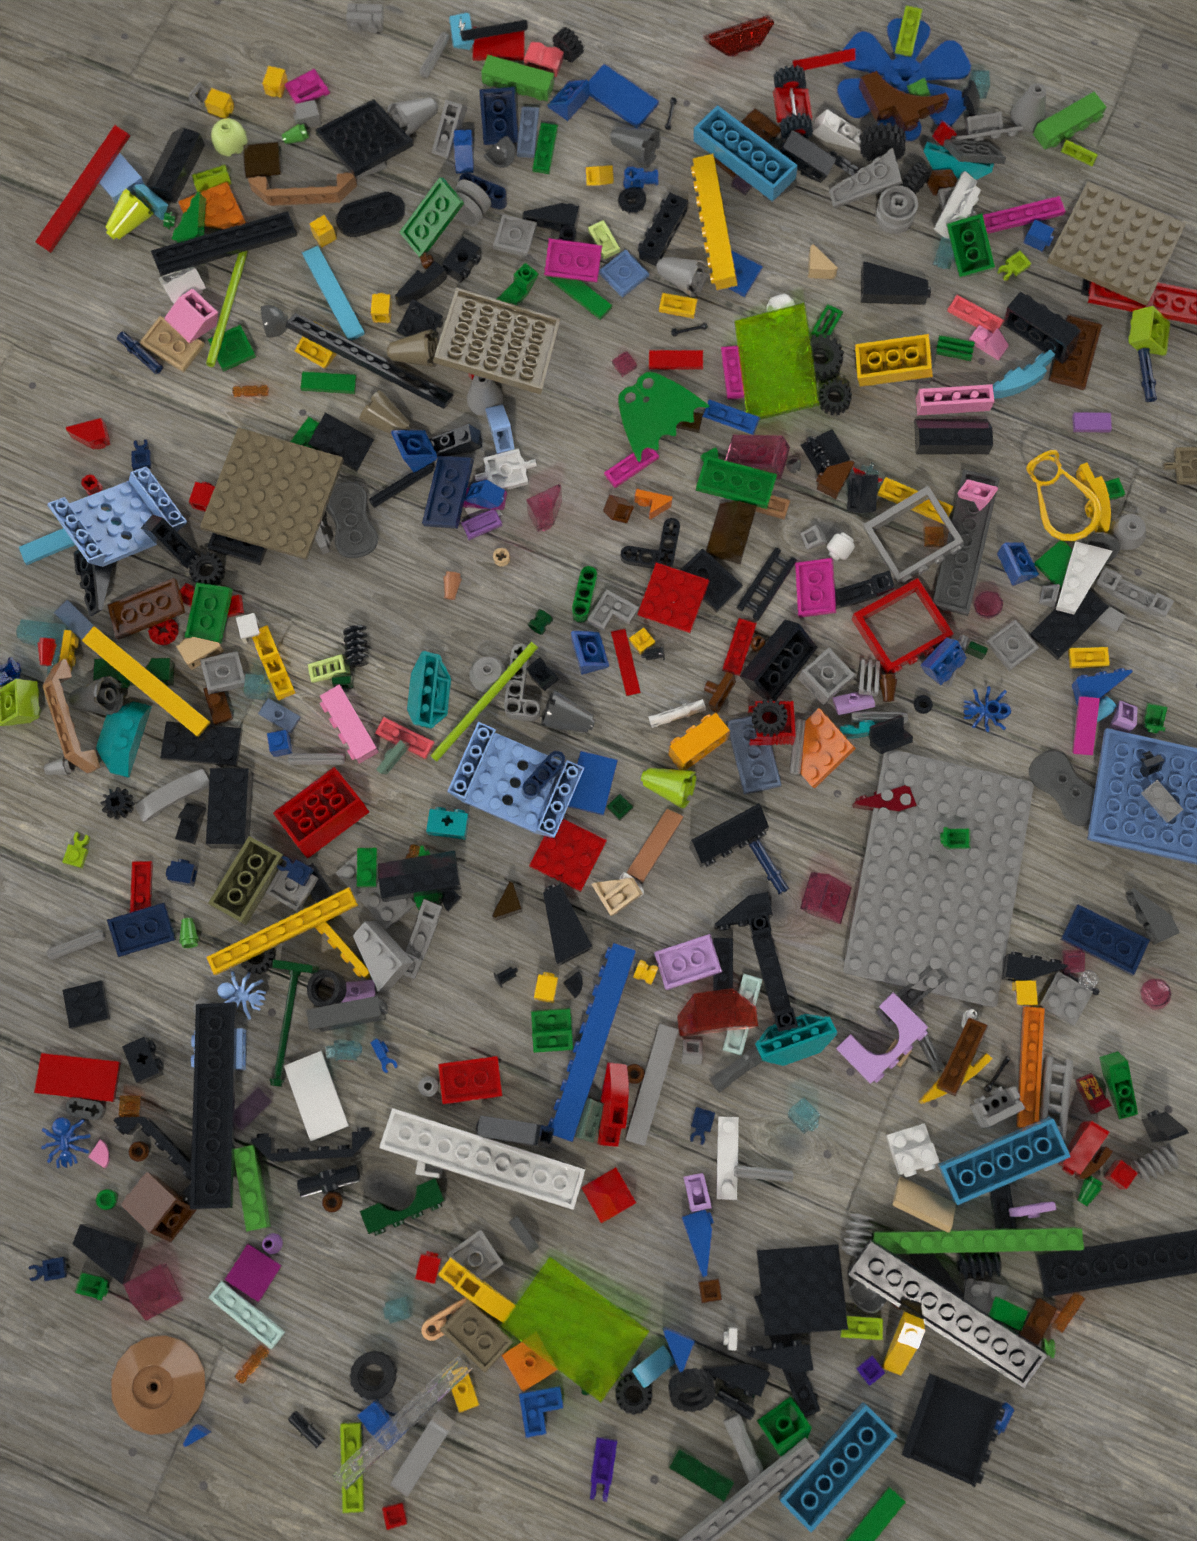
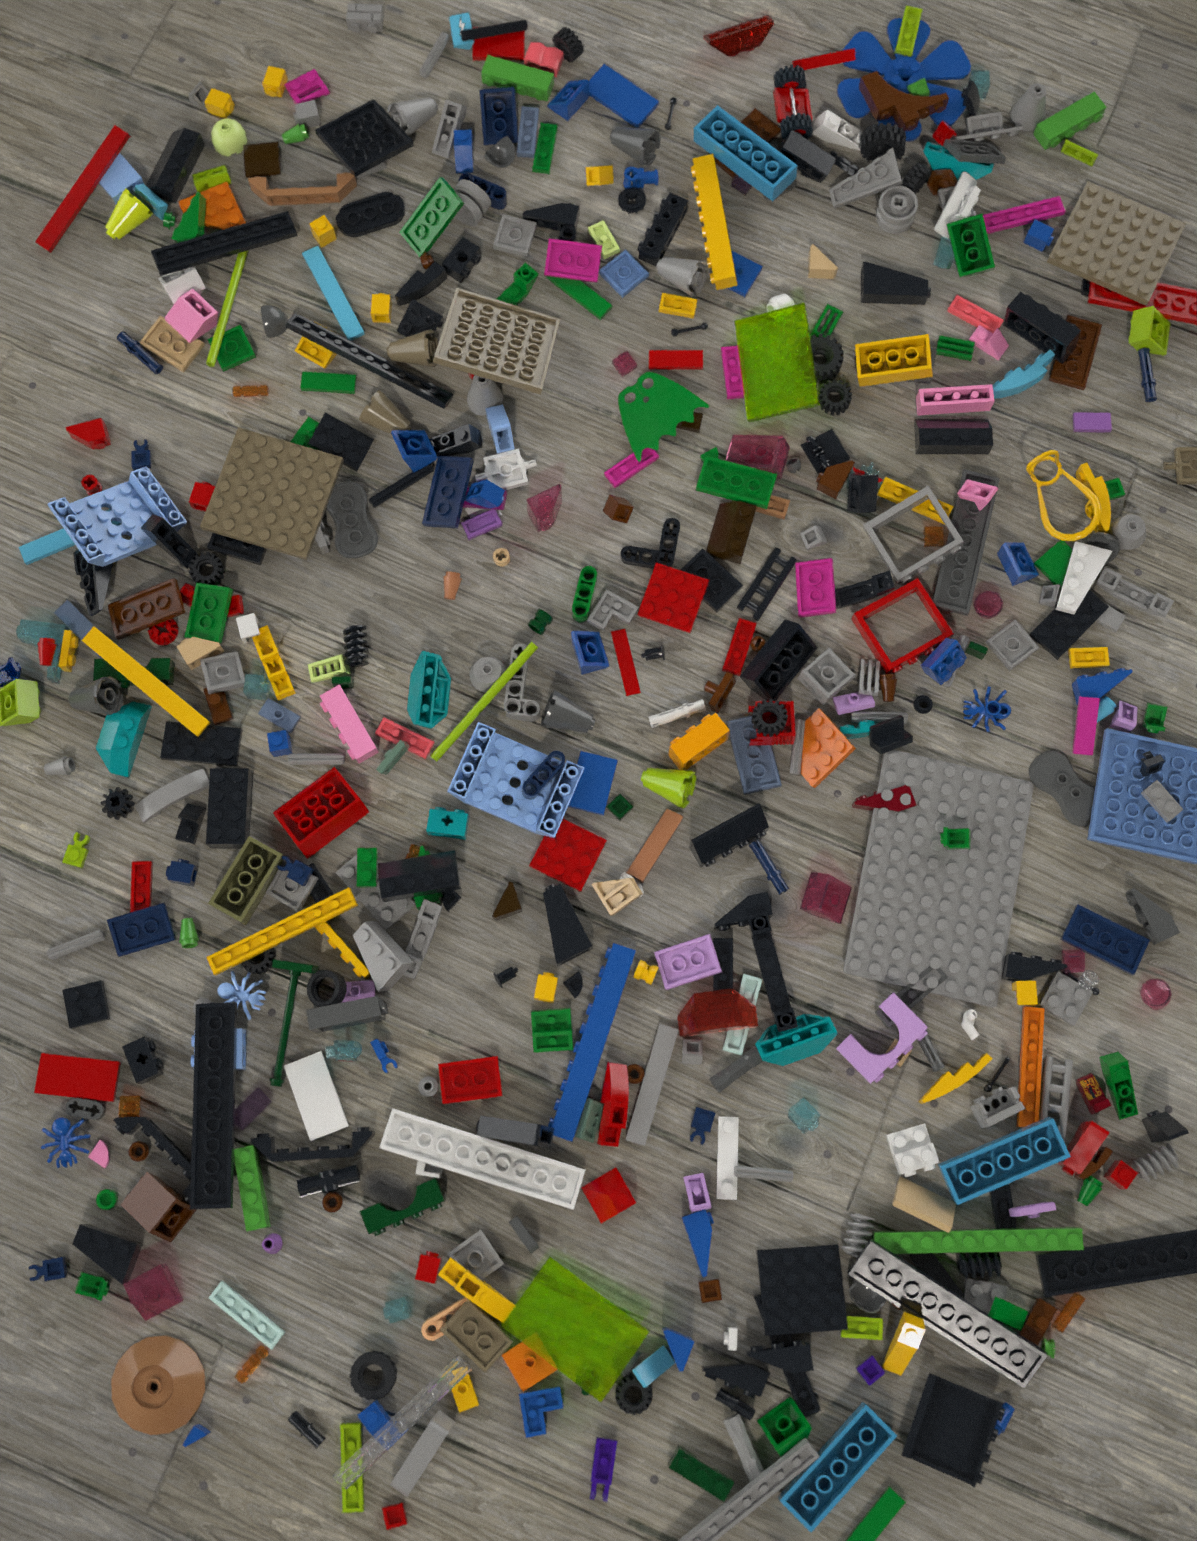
(65, 728): medium nougat slope -> none
(253, 1272): magenta tile -> none
(541, 674): black bracket -> none
(642, 640): yellow tile -> none
(658, 502): orange slope -> none
(688, 1379): black tyre -> none
(731, 417): blue plate -> none
(840, 546): white head -> none
(962, 1056): reddish brown plate -> none
(1015, 264): lime plate -> none

